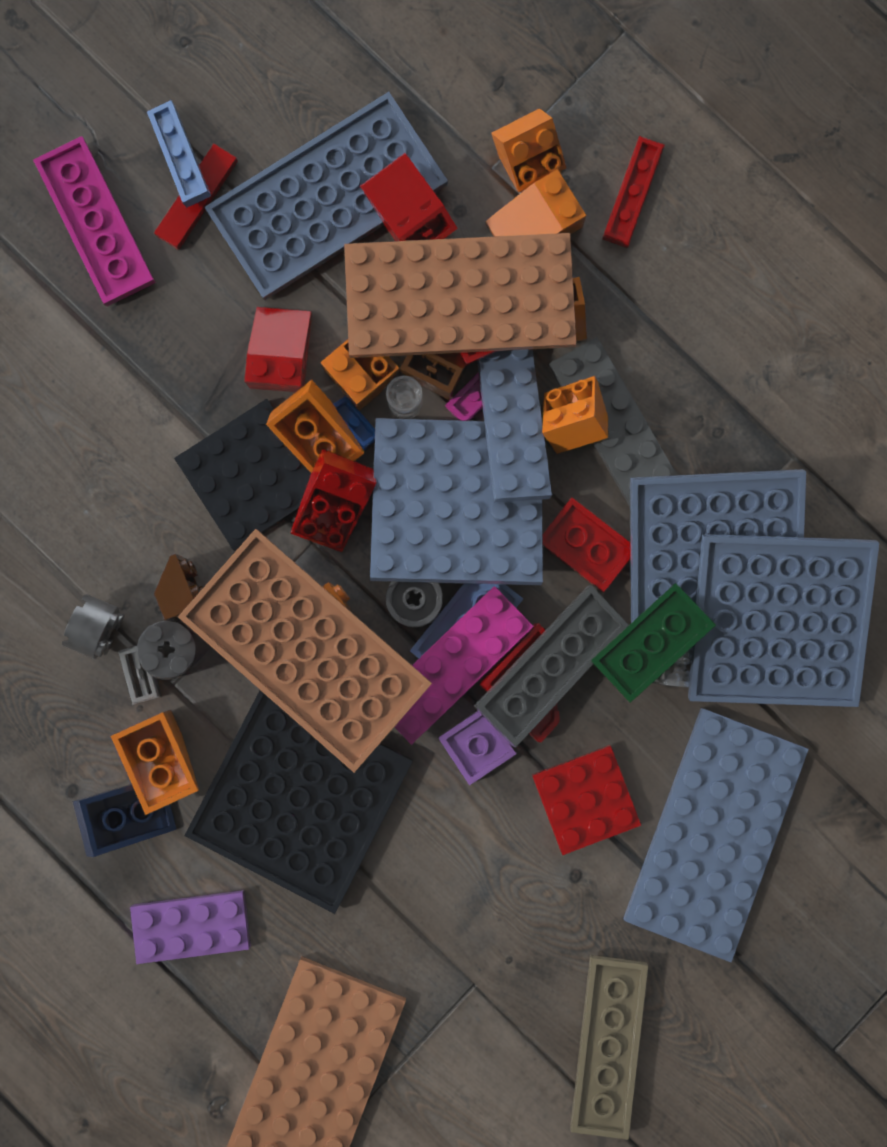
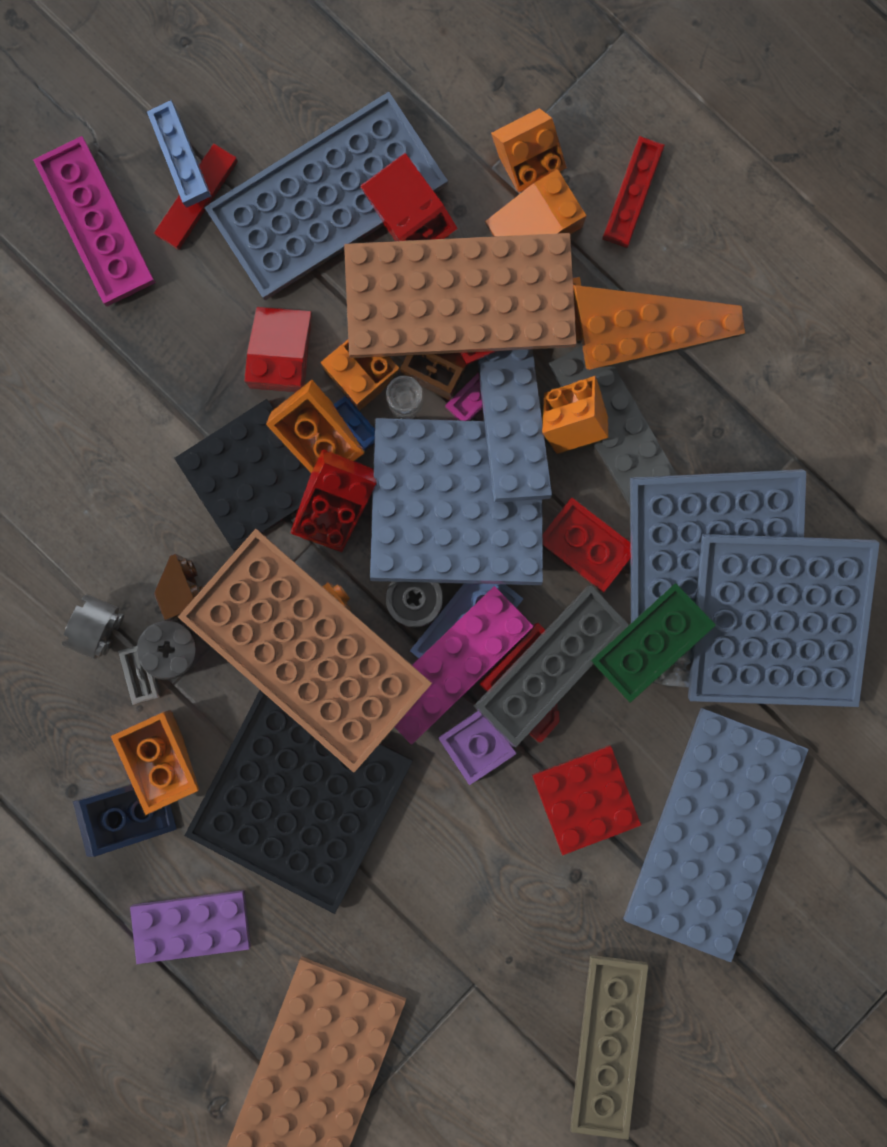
(635, 325): none -> orange wing

